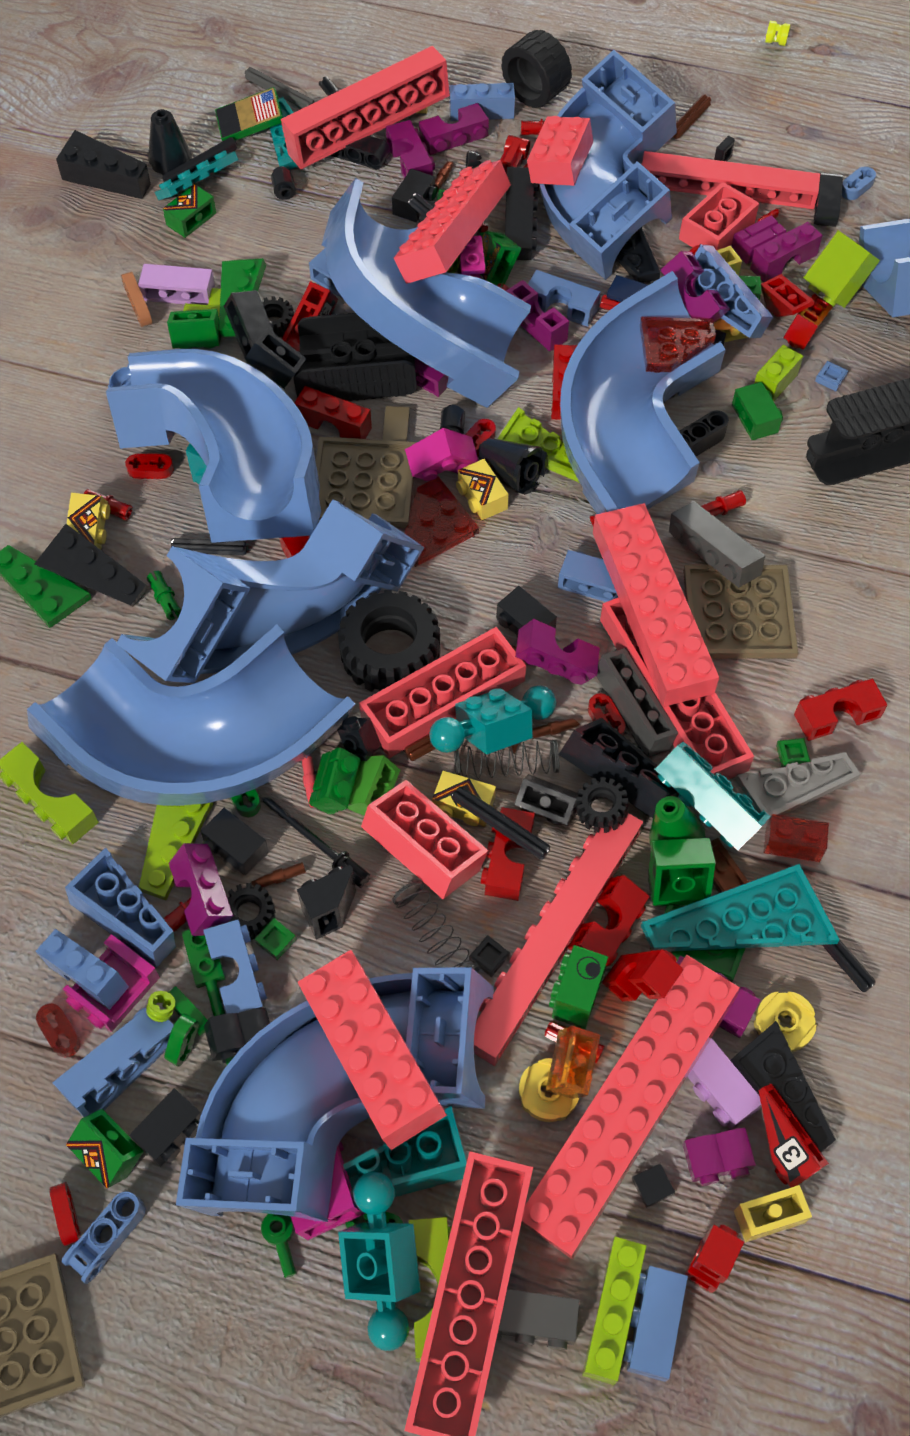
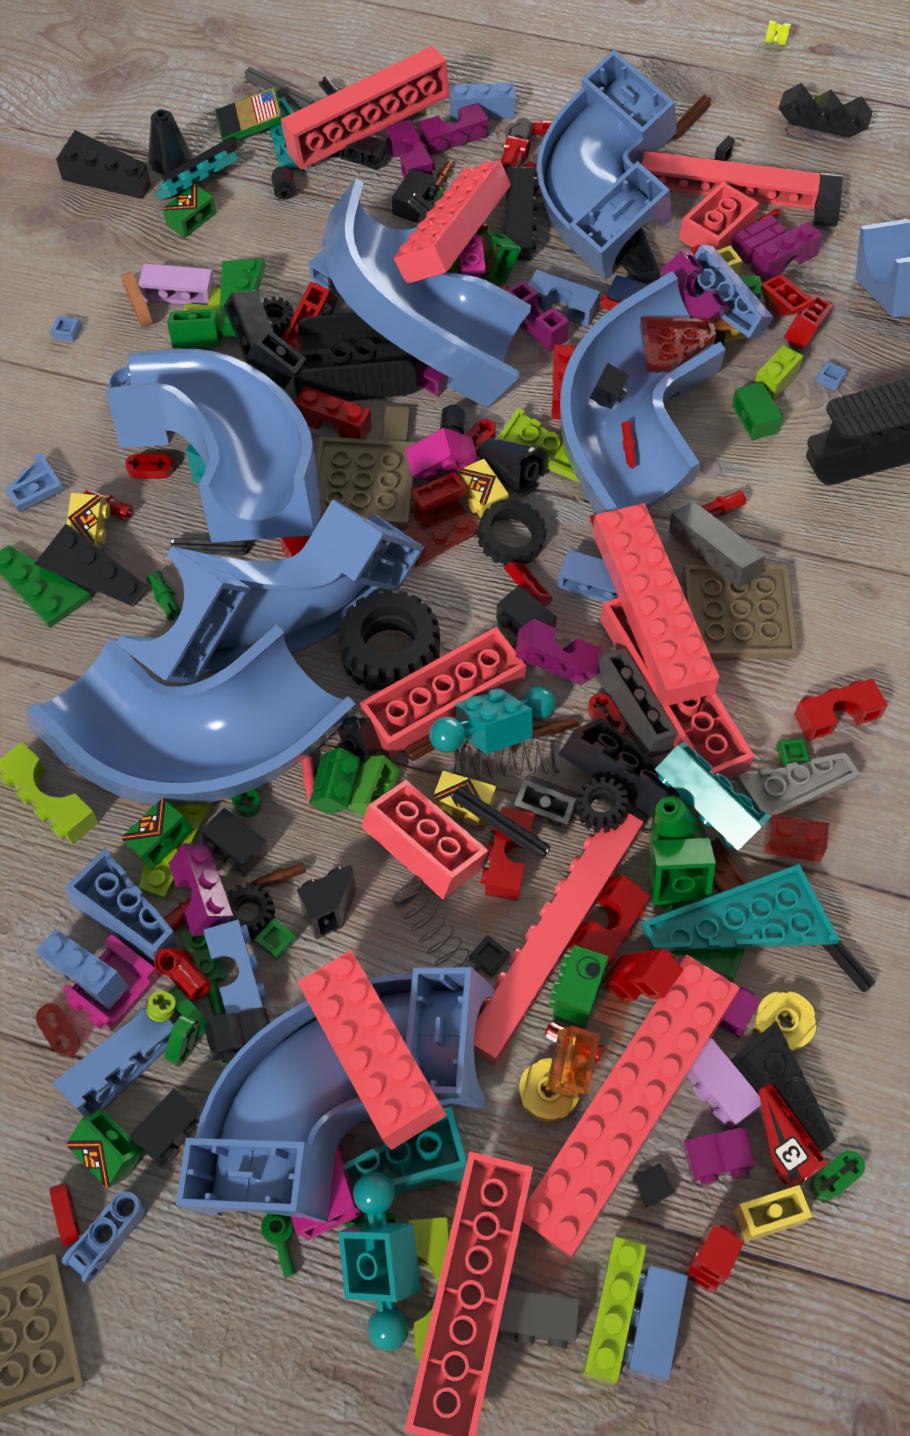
(34, 484): none -> medium blue wing
(65, 329): none -> medium blue tile
(157, 833): none -> green brick
(179, 967): none -> red piece
(339, 860): black piece -> none
(438, 492): none -> red plate
(472, 159): black hinge -> none
(518, 512): none -> black tyre
(521, 128): none -> dark grey tile
(526, 579): none -> red plate
(537, 68): black tyre -> none
(560, 150): coral brick -> none
(610, 387): none -> black brick
(628, 444): none -> red piece
(706, 431): black beam -> none
(825, 112): none -> black brick
(840, 270): lime brick -> none
(842, 1182): none -> green beam
(861, 179): medium blue beam -> none

